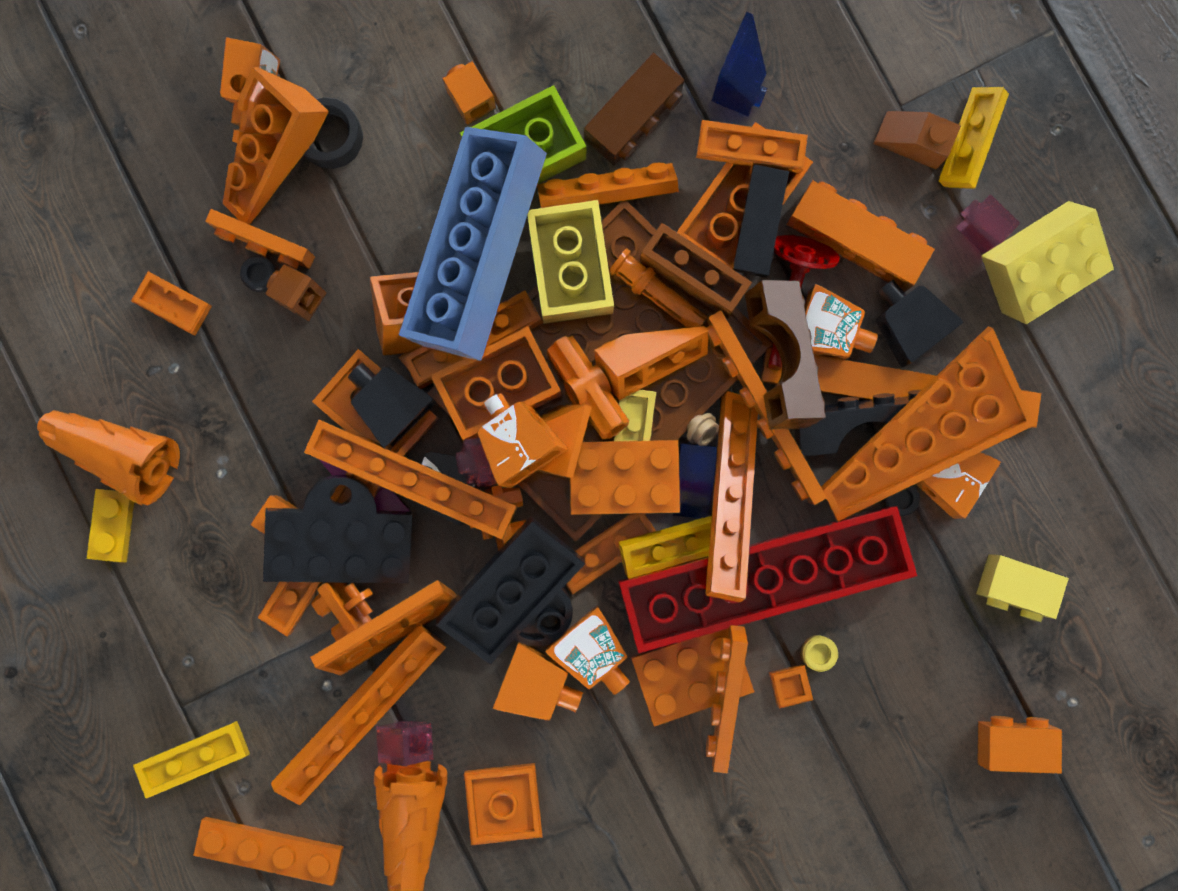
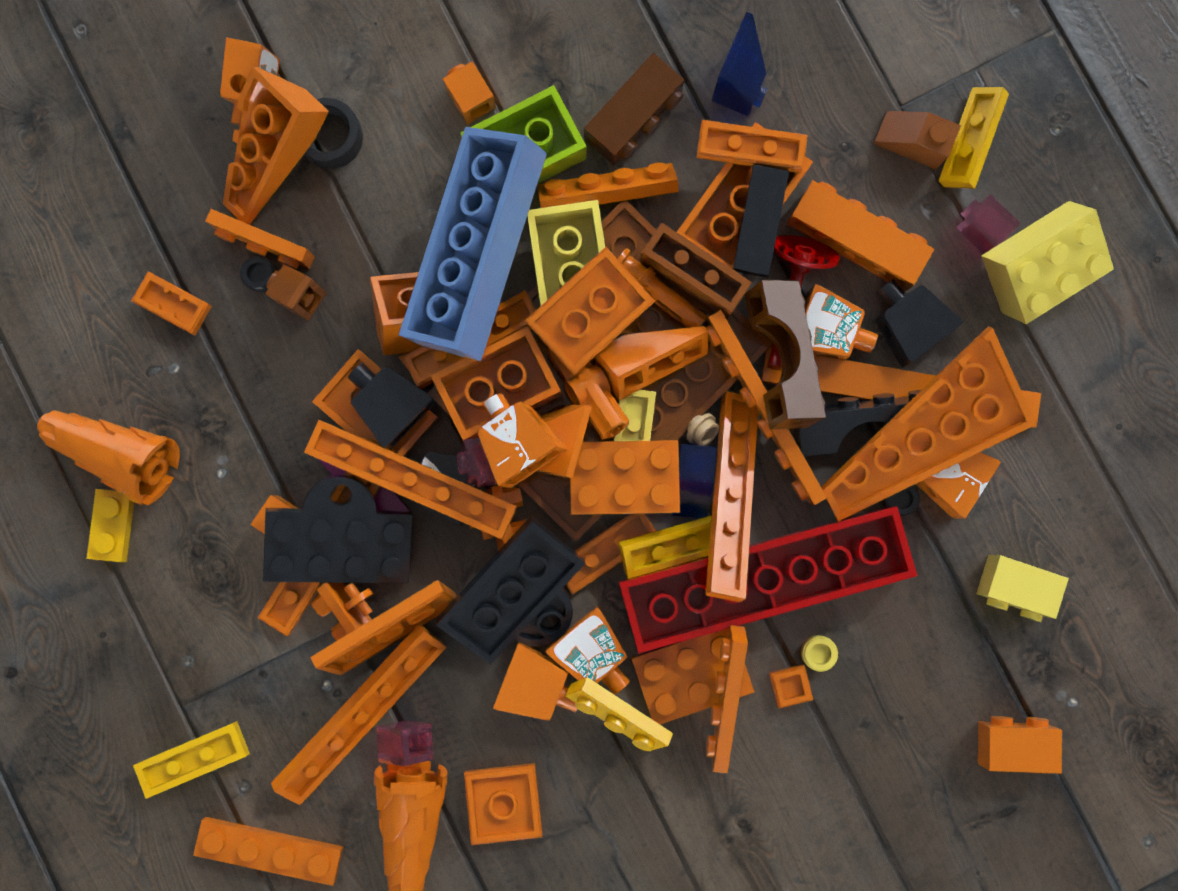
(589, 310): none -> orange tile
(618, 715): none -> yellow plate

